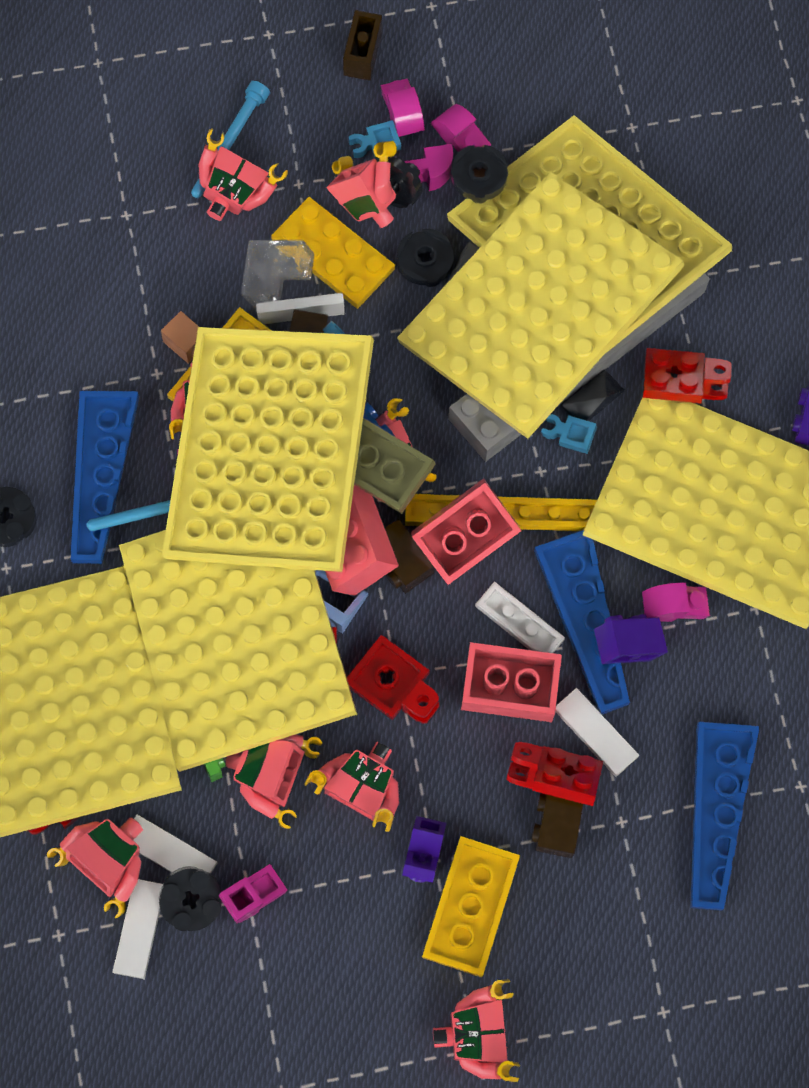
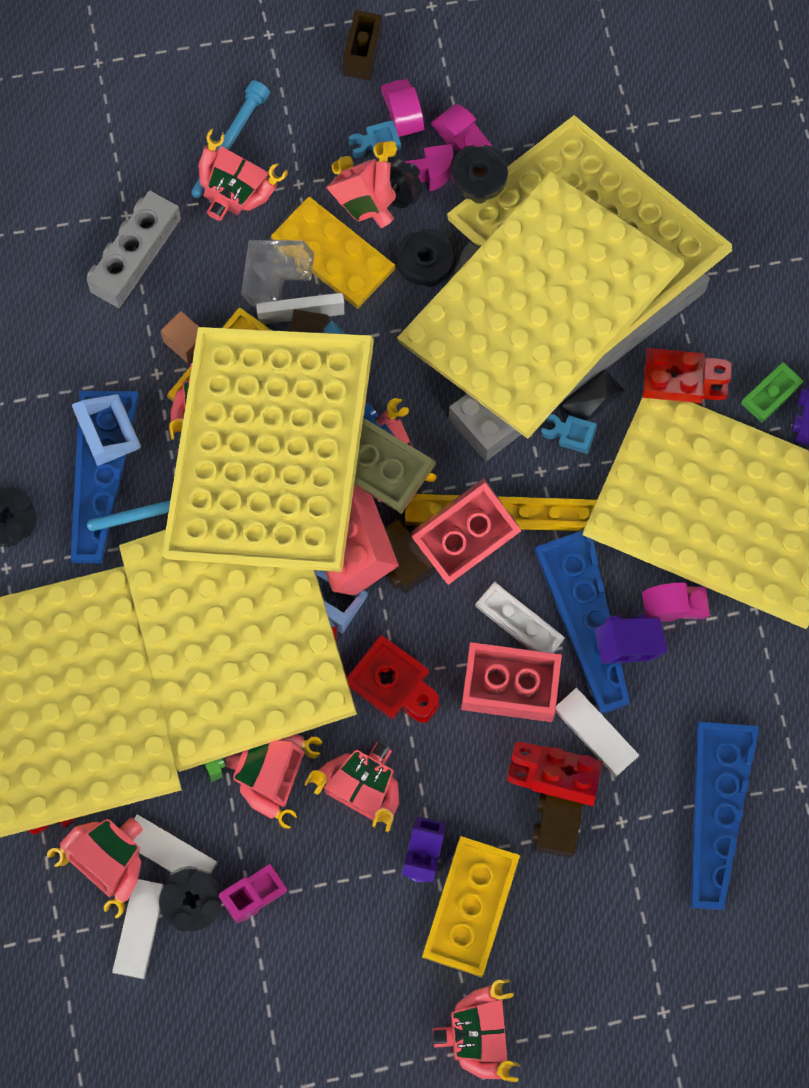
(104, 454): none -> light blue tile
(117, 287): none -> light grey brick
(772, 392): none -> bright green plate

